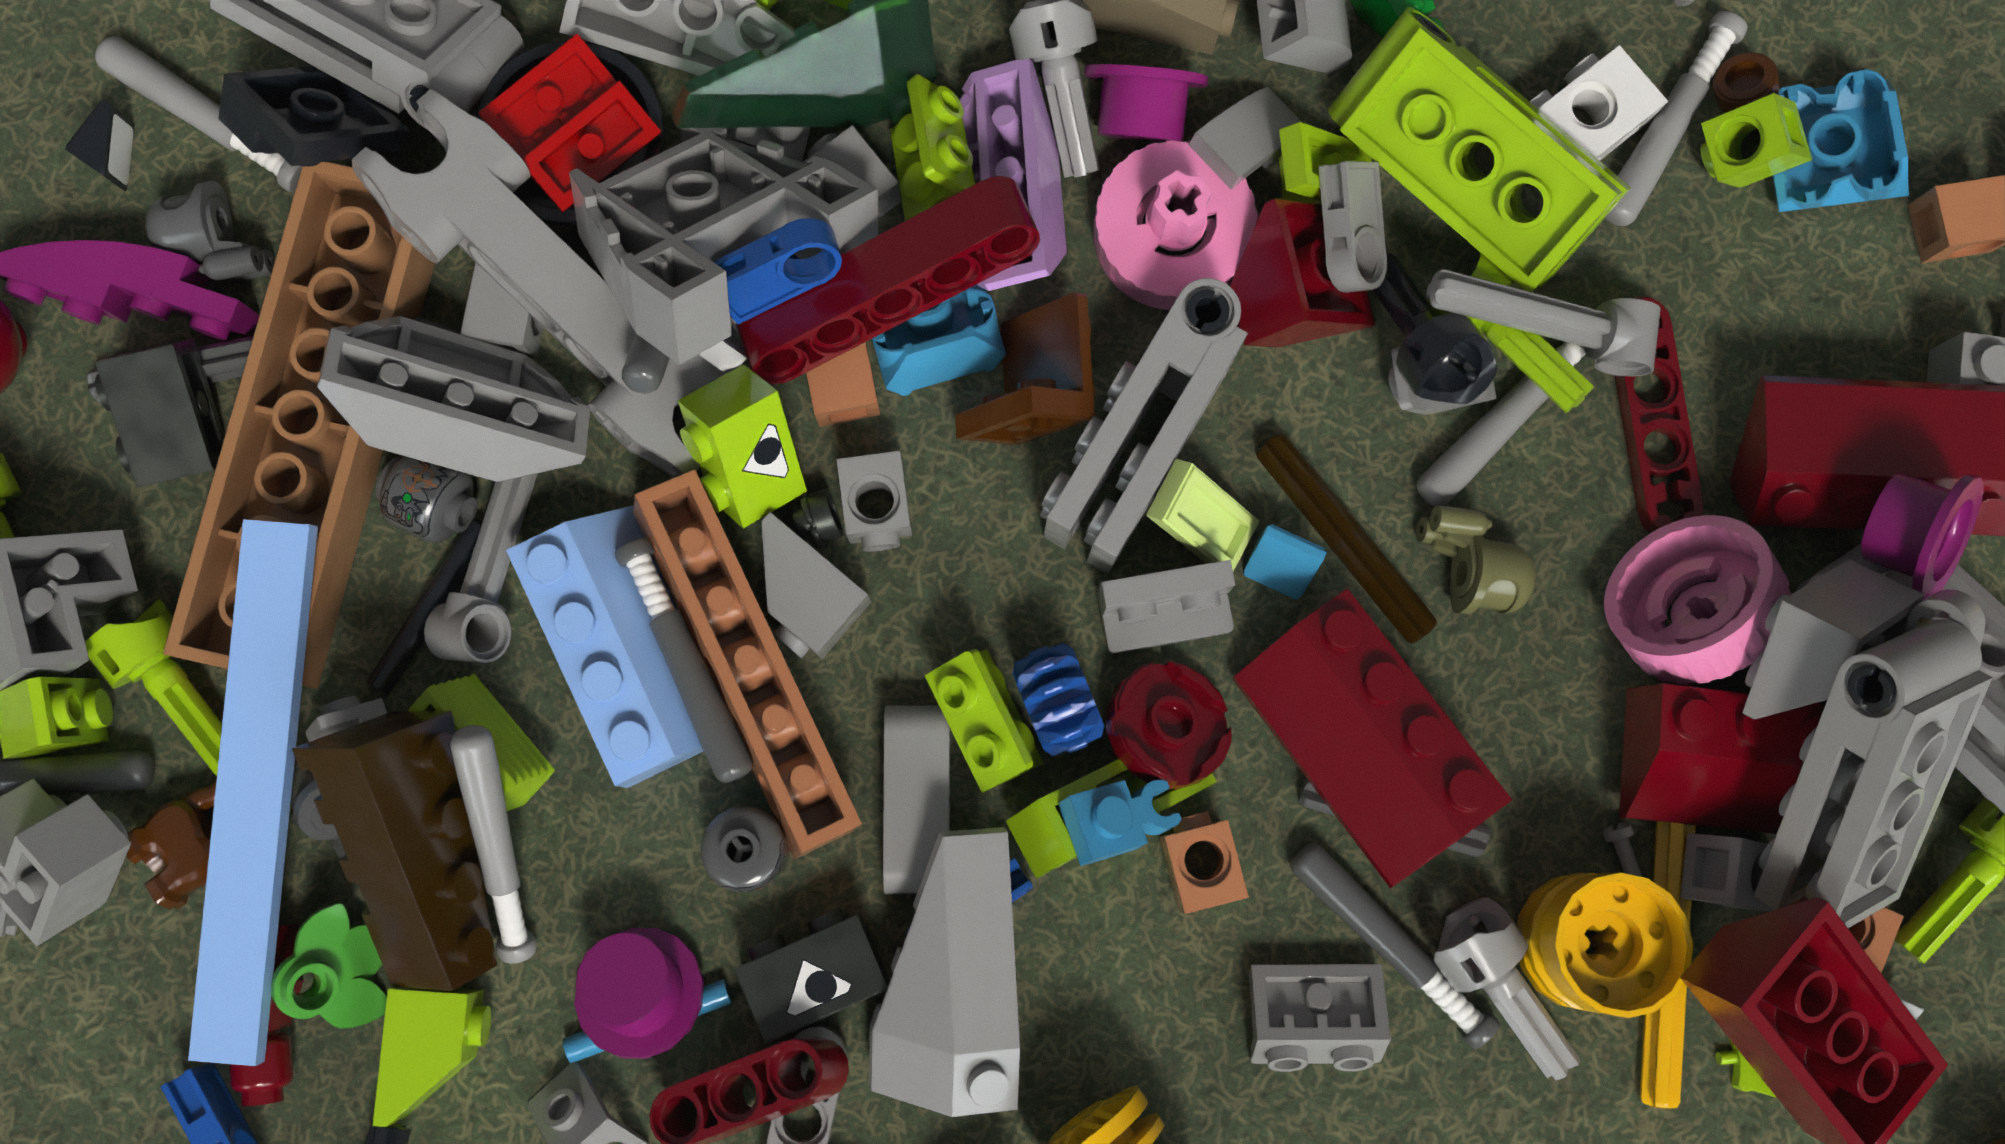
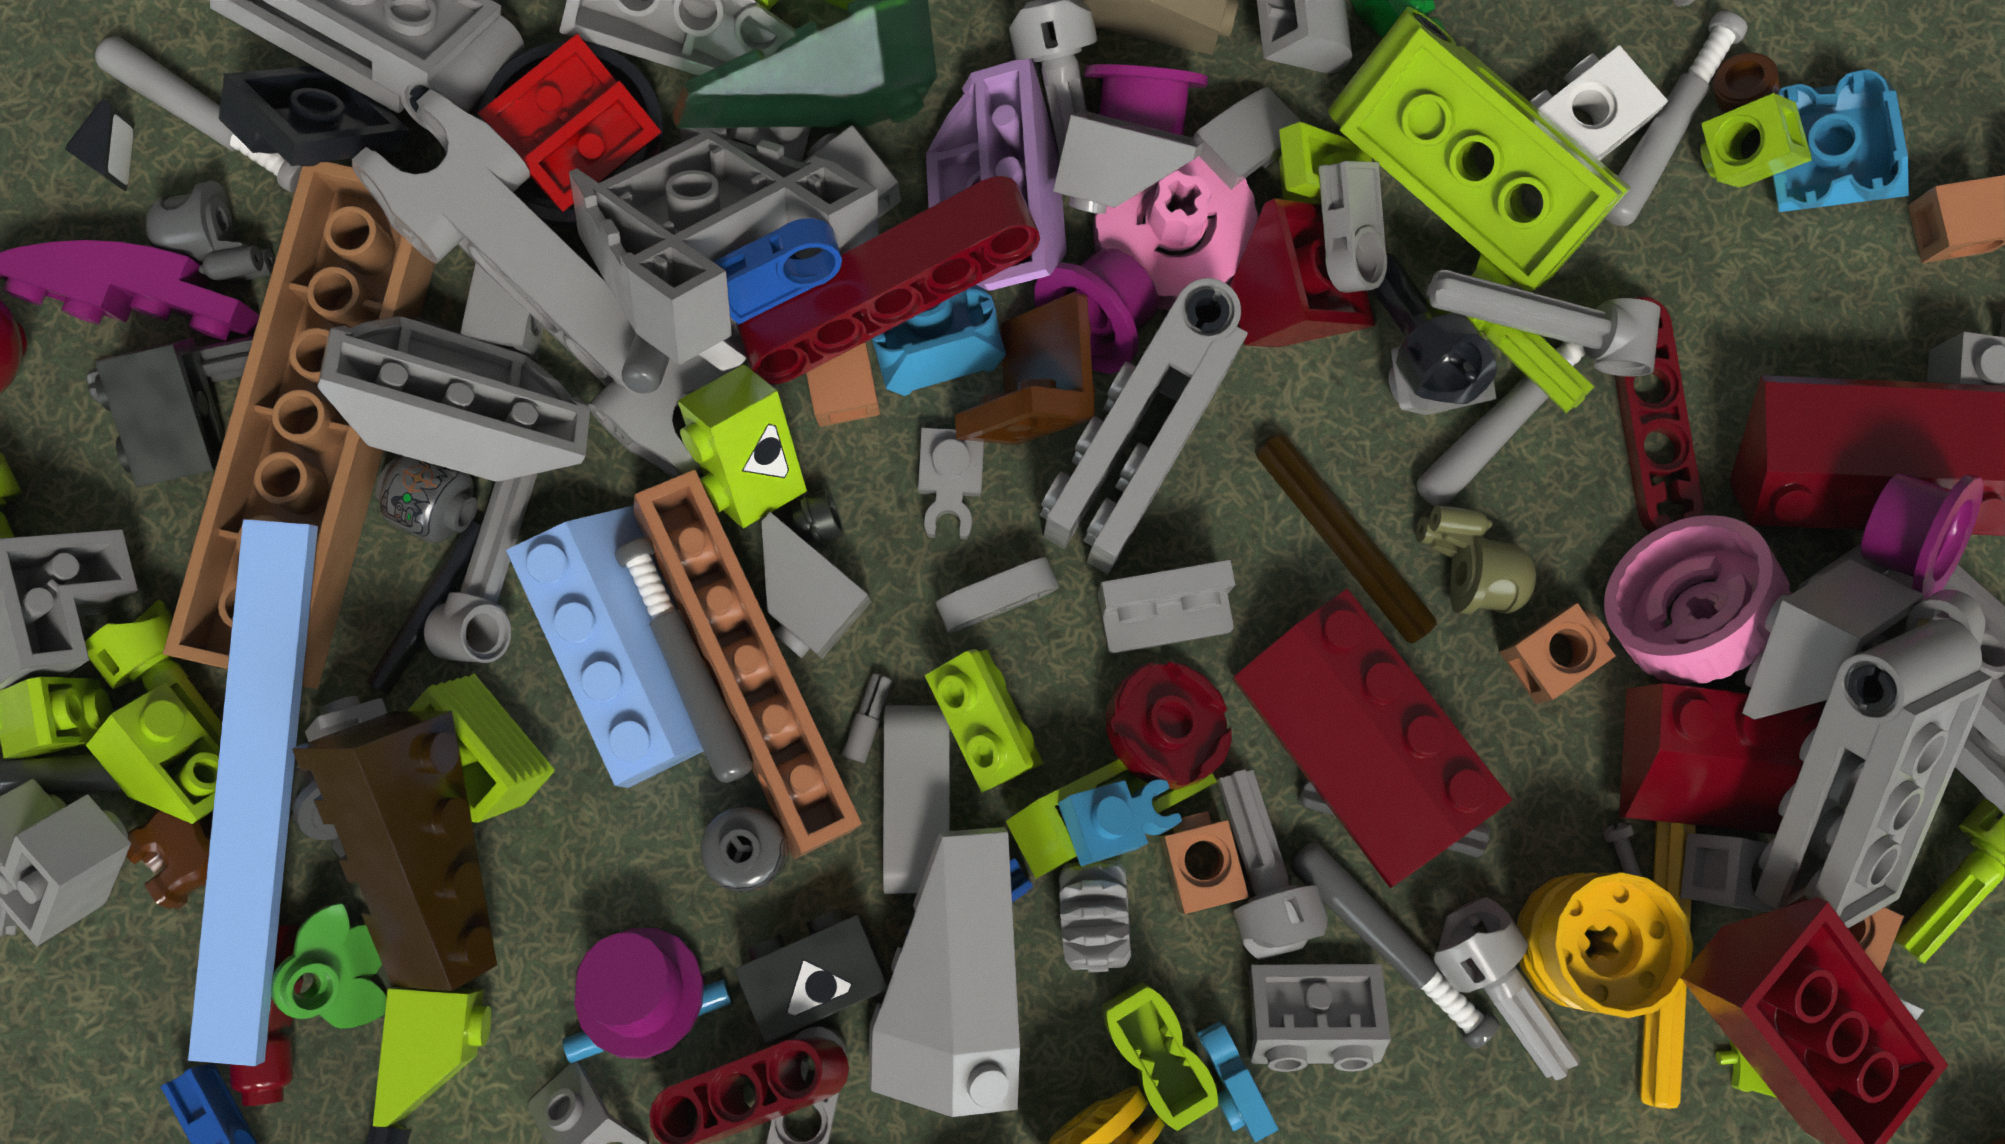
(160, 755): none -> lime slope
(488, 818): light grey piece -> none
(867, 719): none -> light grey pin
(870, 473): light grey brick -> none
(931, 148): lime bracket -> none
(950, 471): none -> light grey plate
(997, 594): none -> light grey beam
(1058, 699): blue gear -> none
(1095, 916): none -> light grey gear
(1116, 159): none -> light grey slope
(1118, 299): none -> magenta piece
(1166, 1069): none -> lime brick
(1202, 515): yellowish green tile -> none
(1241, 1099): none -> dark azure plate
(1280, 914): none -> light grey piece
(1284, 561): dark azure slope -> none
(1534, 665): none -> nougat brick

